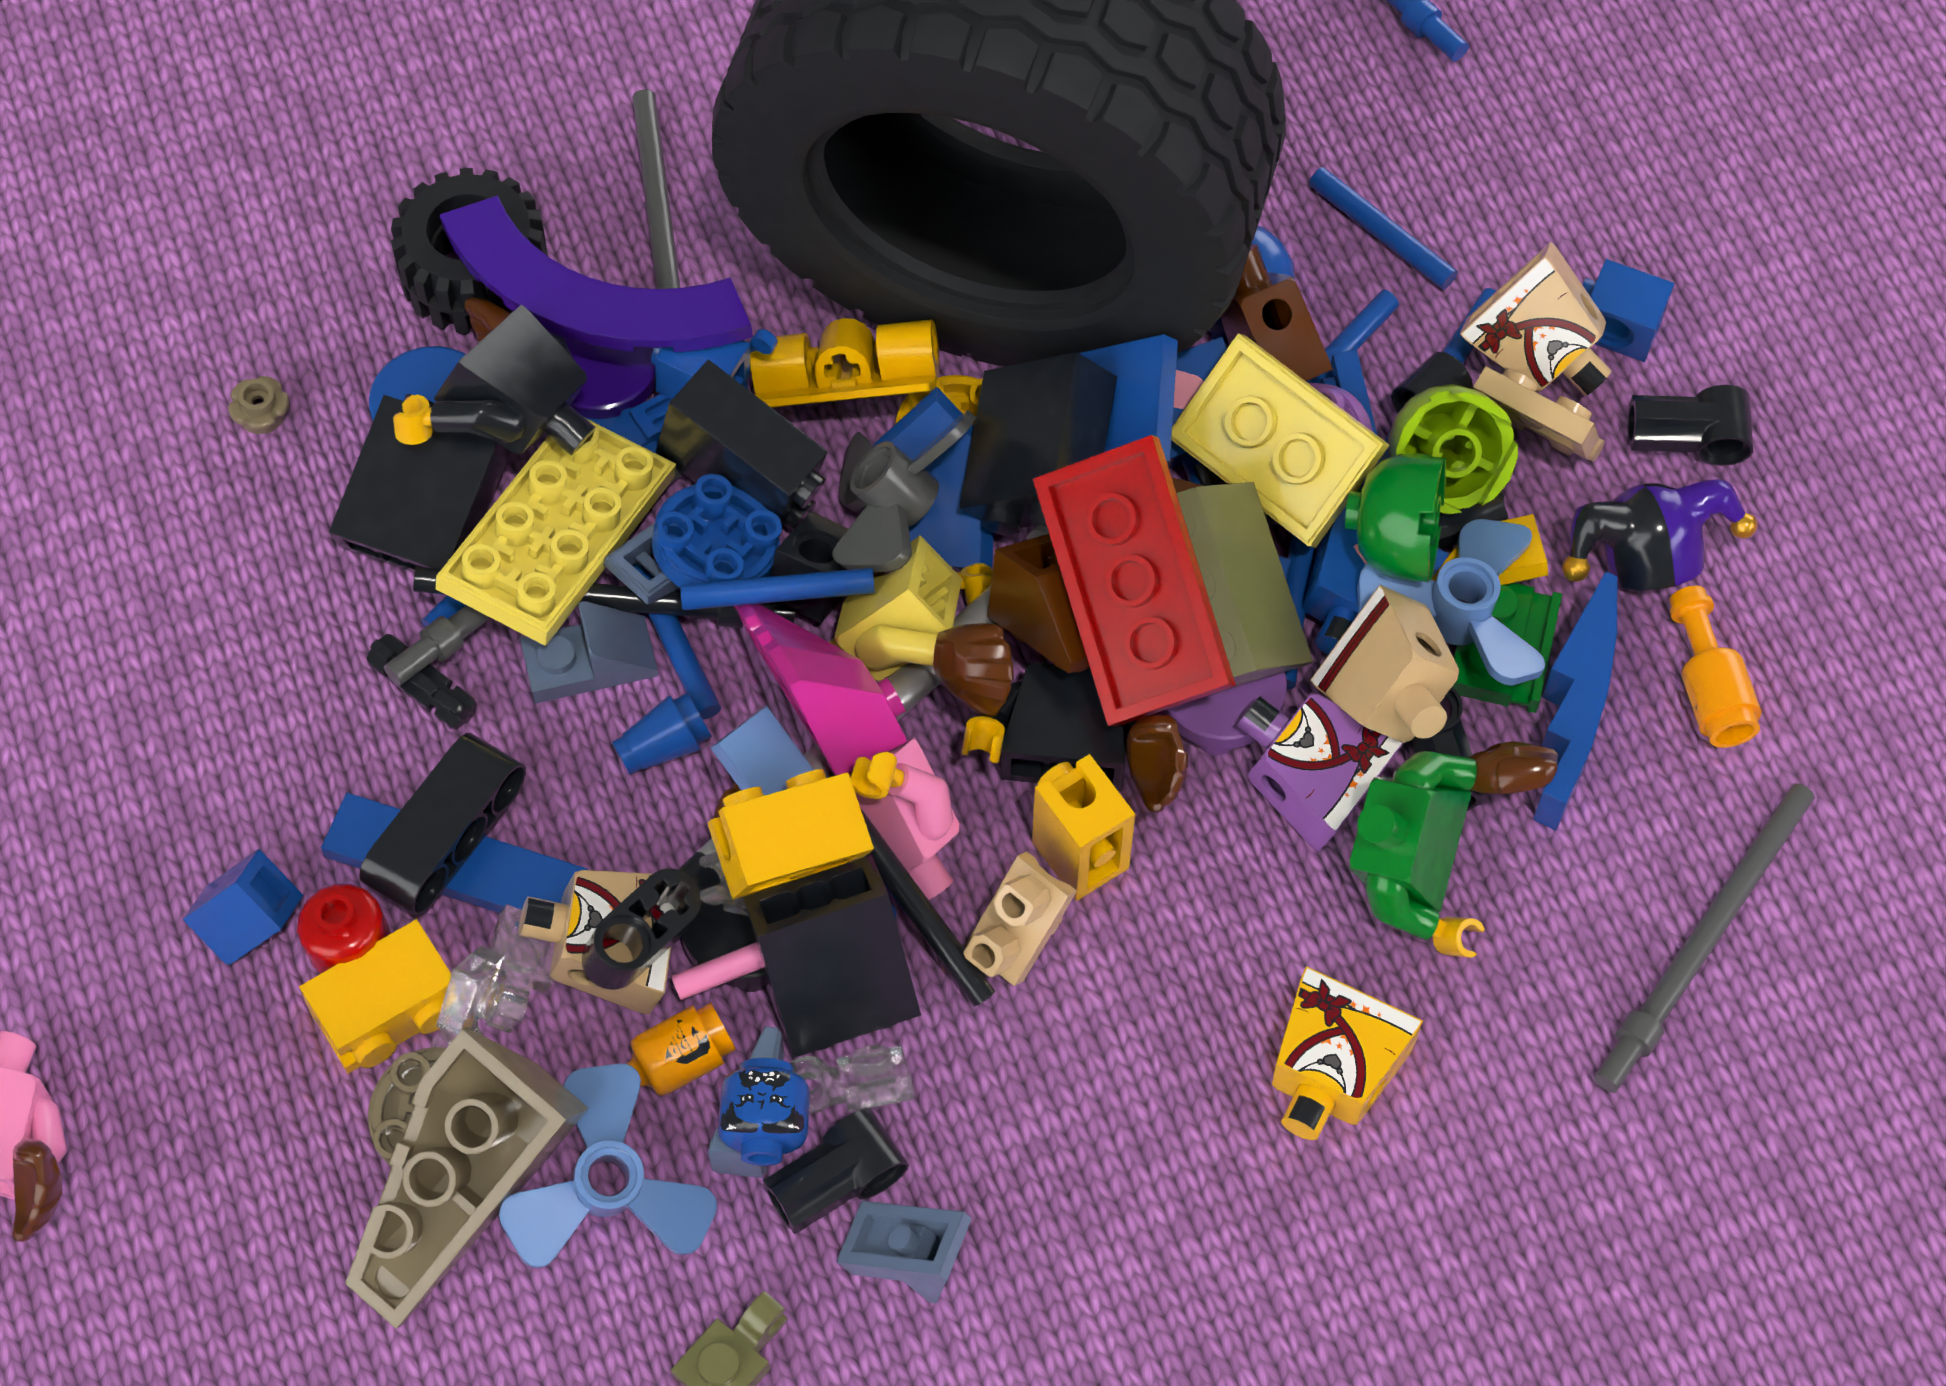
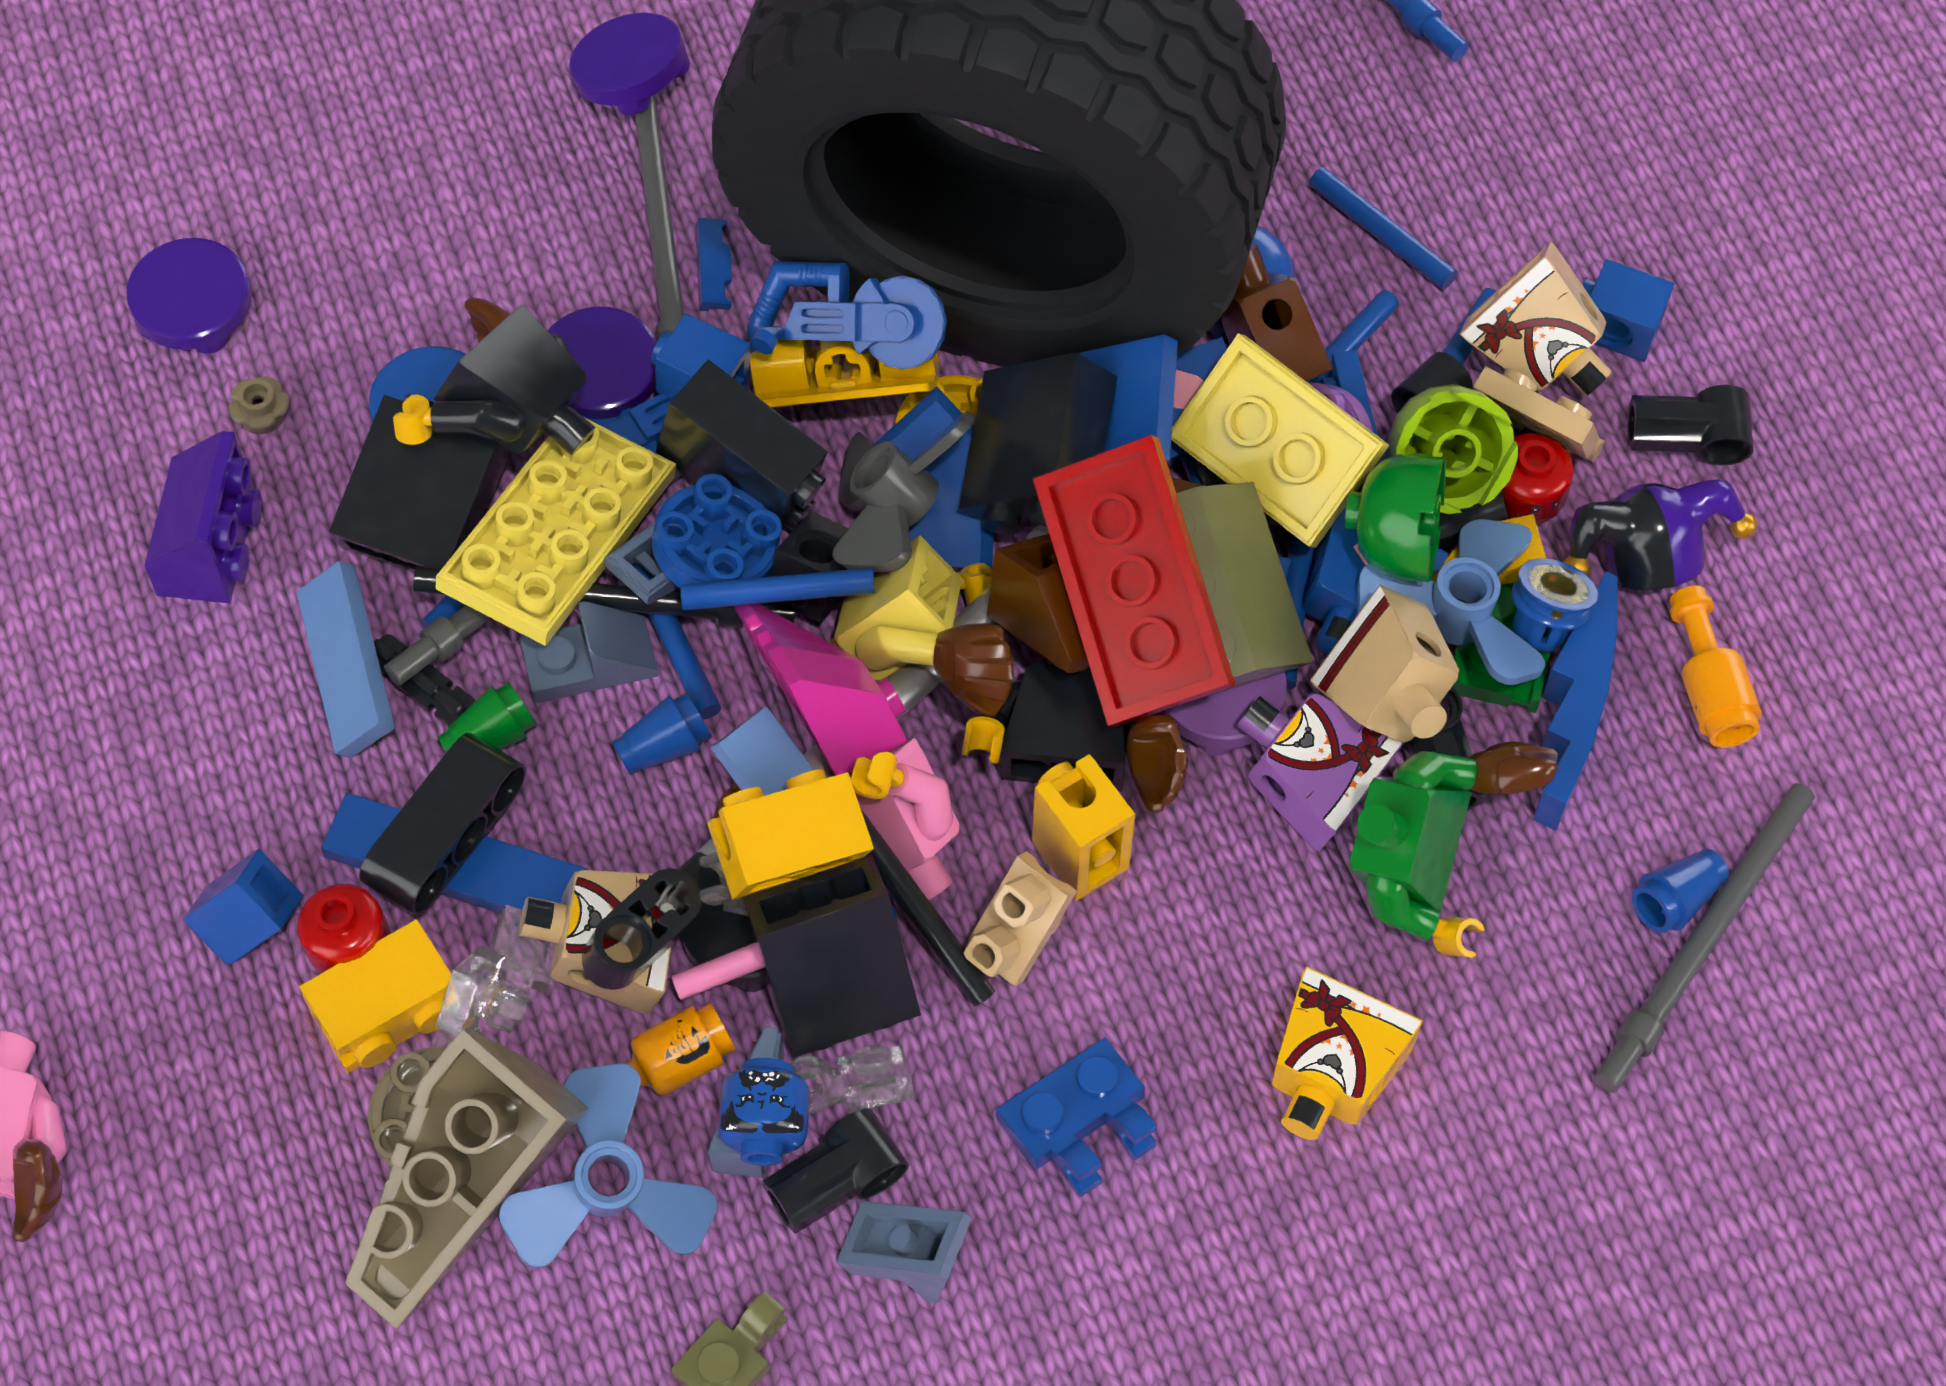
(189, 294): none -> dark purple tile
(204, 522): none -> dark purple slope
(345, 659): none -> medium blue tile
(420, 244): black tyre -> none
(494, 717): none -> green cone
(584, 306): dark purple tile -> none
(628, 61): none -> dark purple tile
(712, 264): none -> blue piece
(893, 319): none -> piece
(1071, 1104): none -> blue plate
(1539, 478): none -> red head
(1551, 599): none -> blue piece
(1678, 890): none -> blue cone

